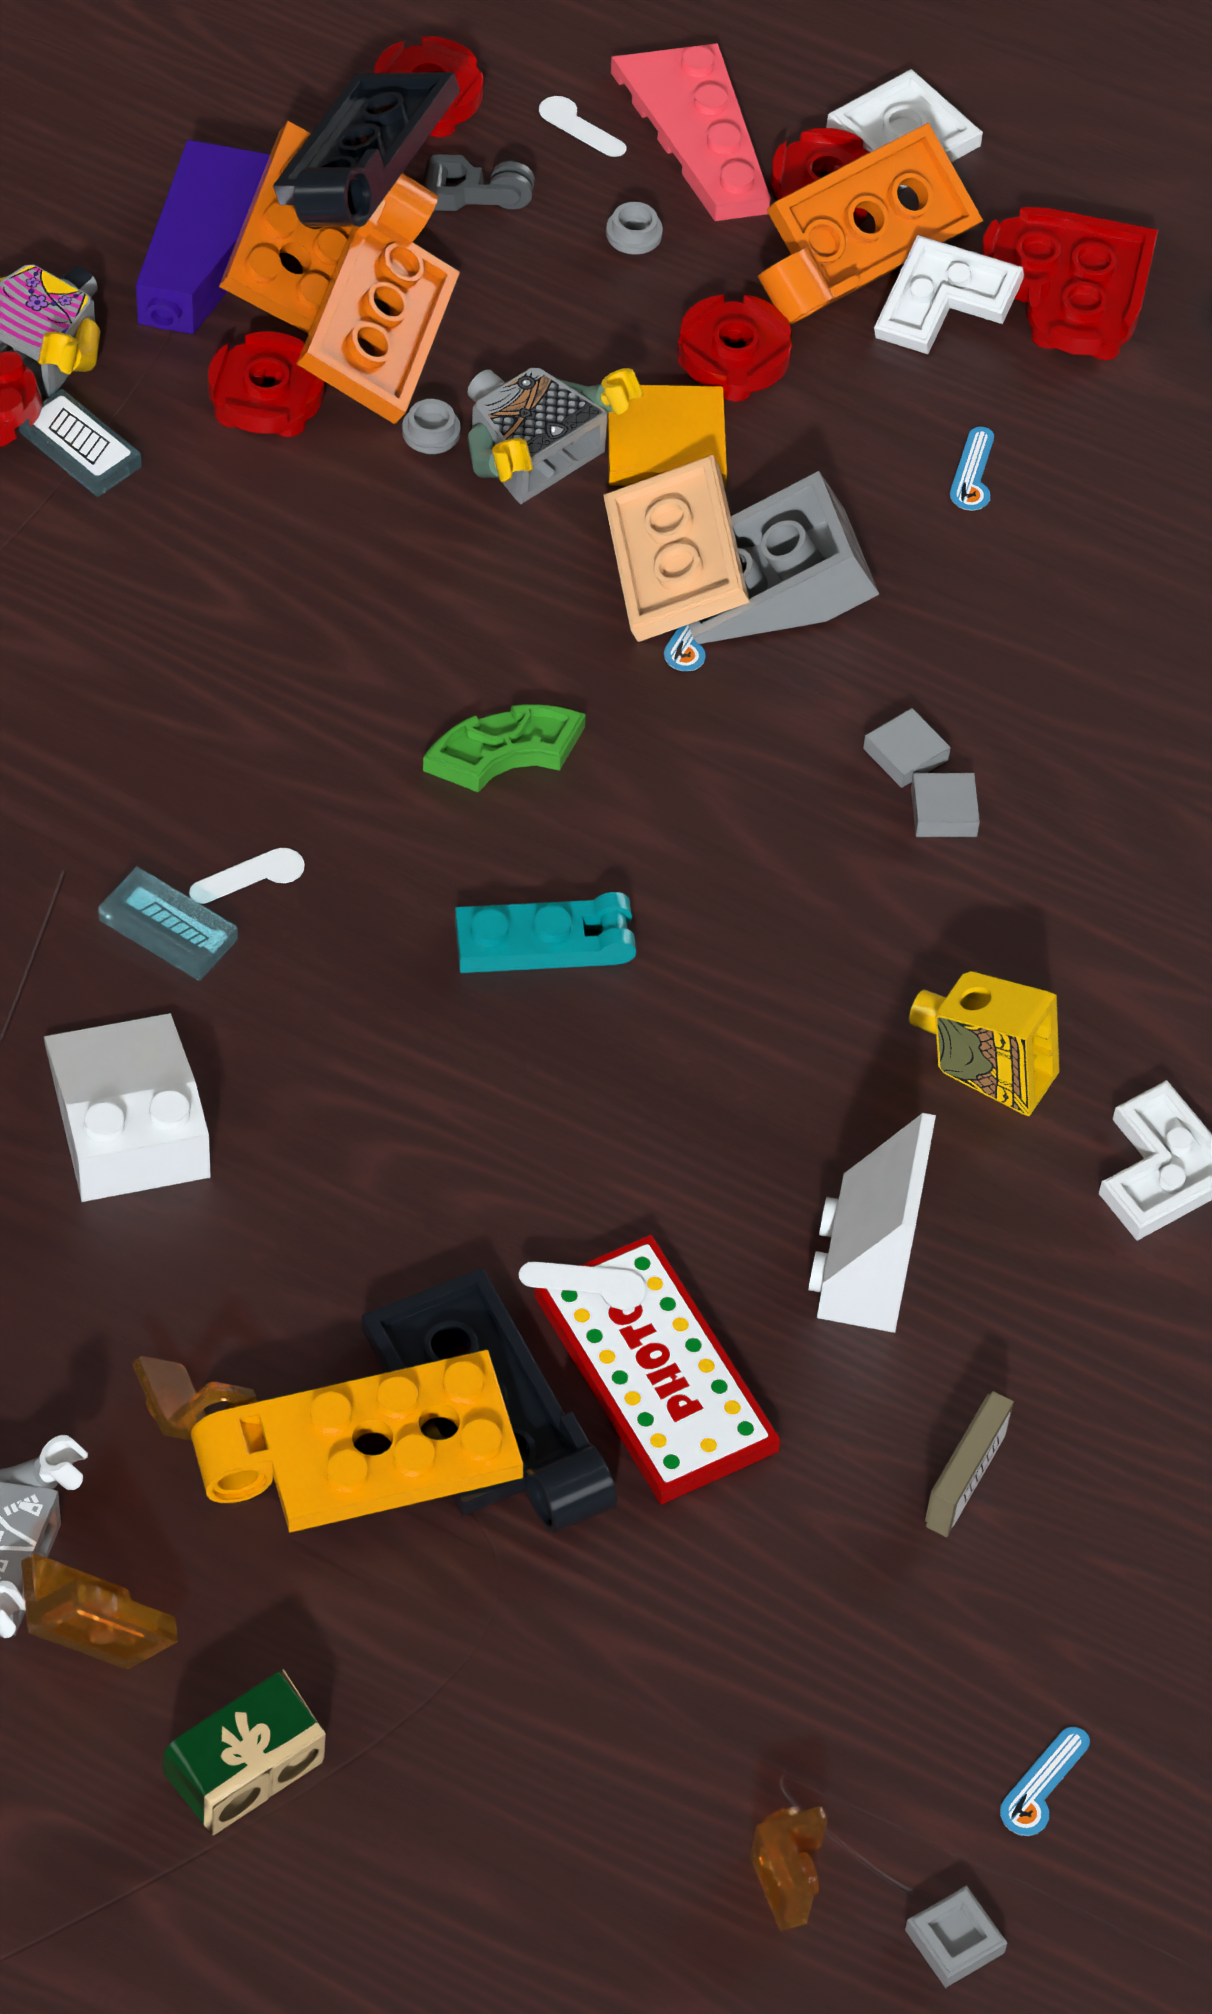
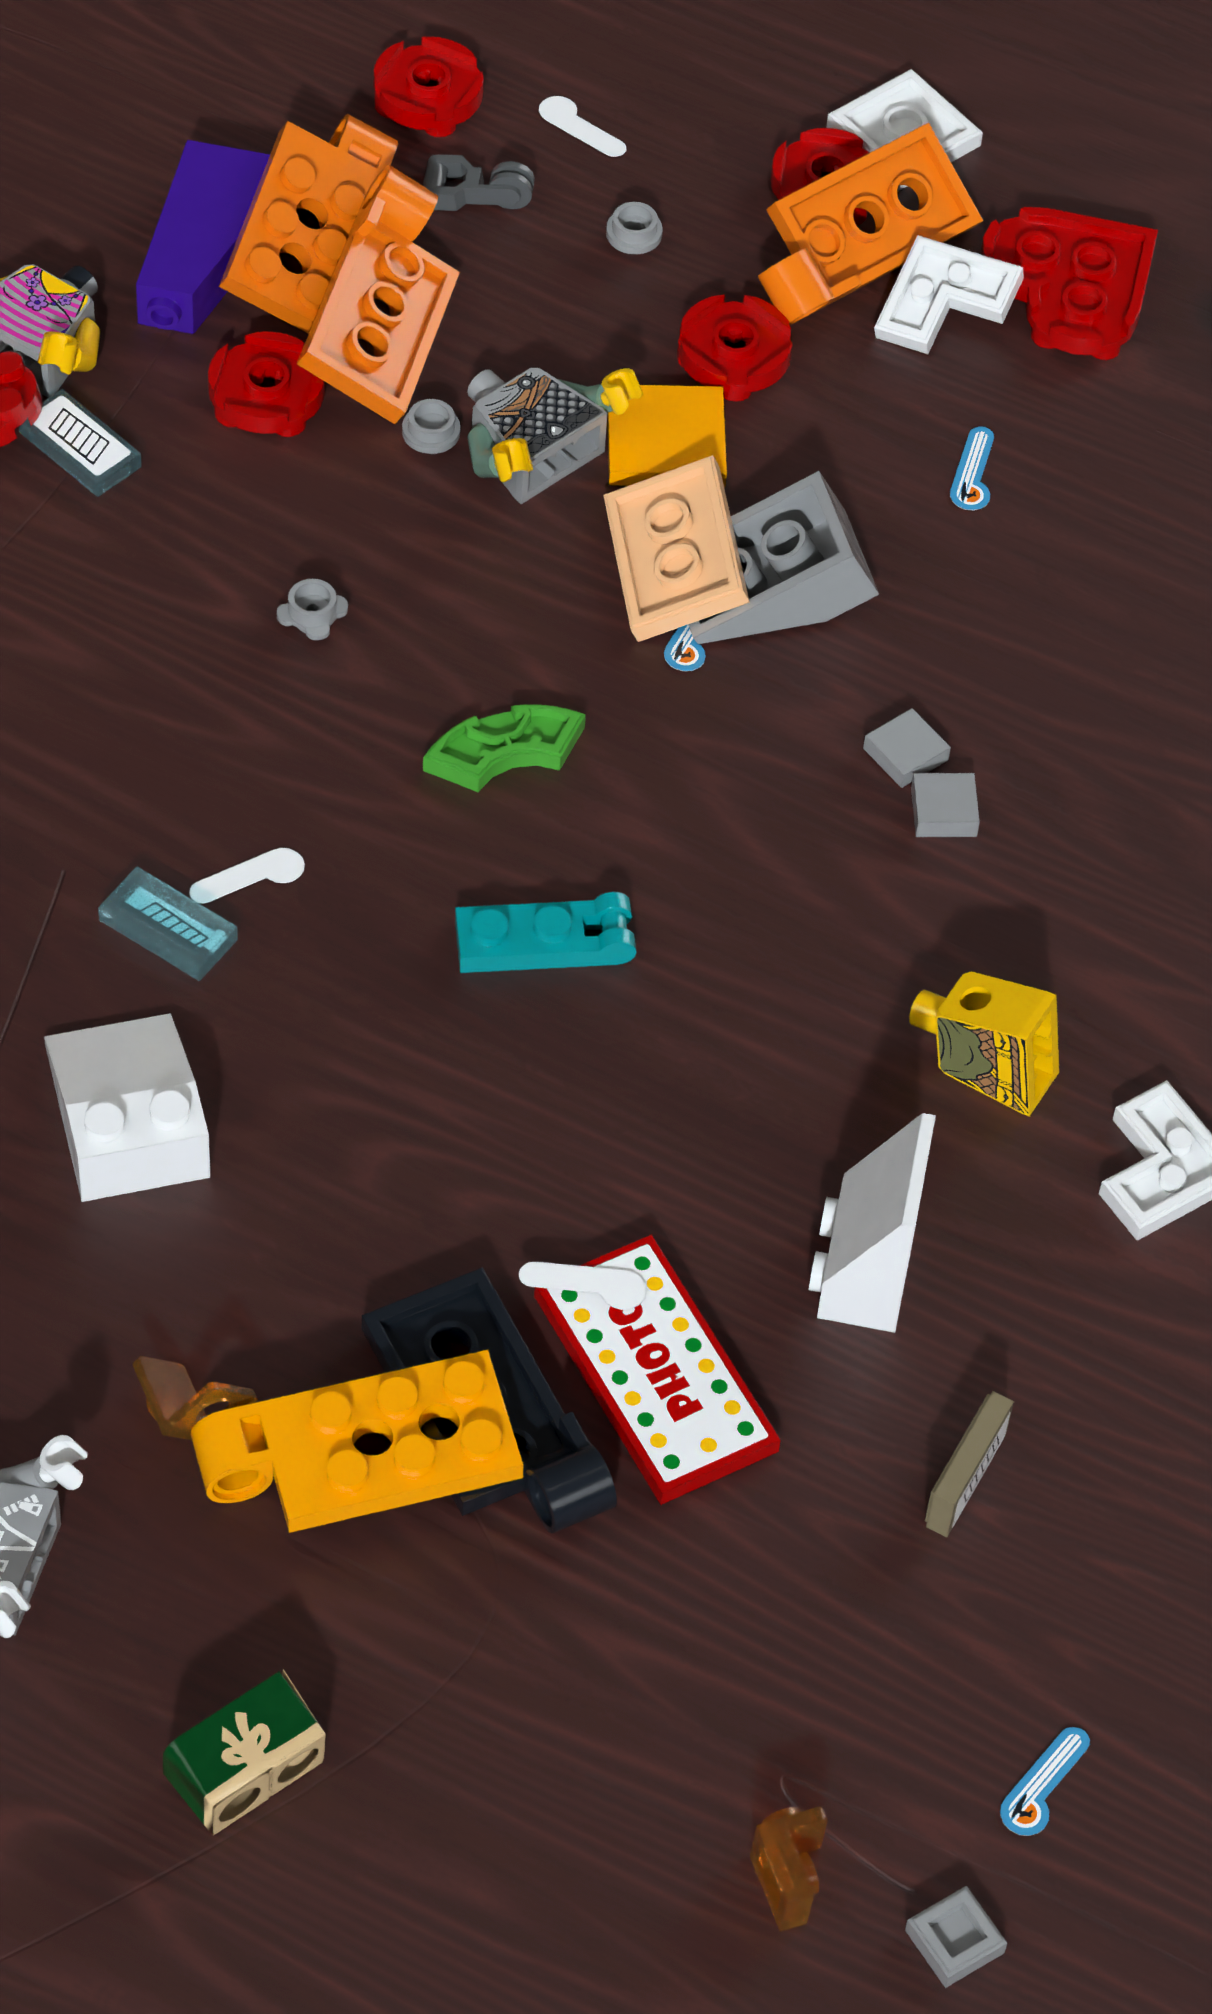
(92, 1614): clear orange panel -> none
(312, 608): none -> light grey plate
(363, 146): black hinge -> none
(699, 122): coral wing -> none

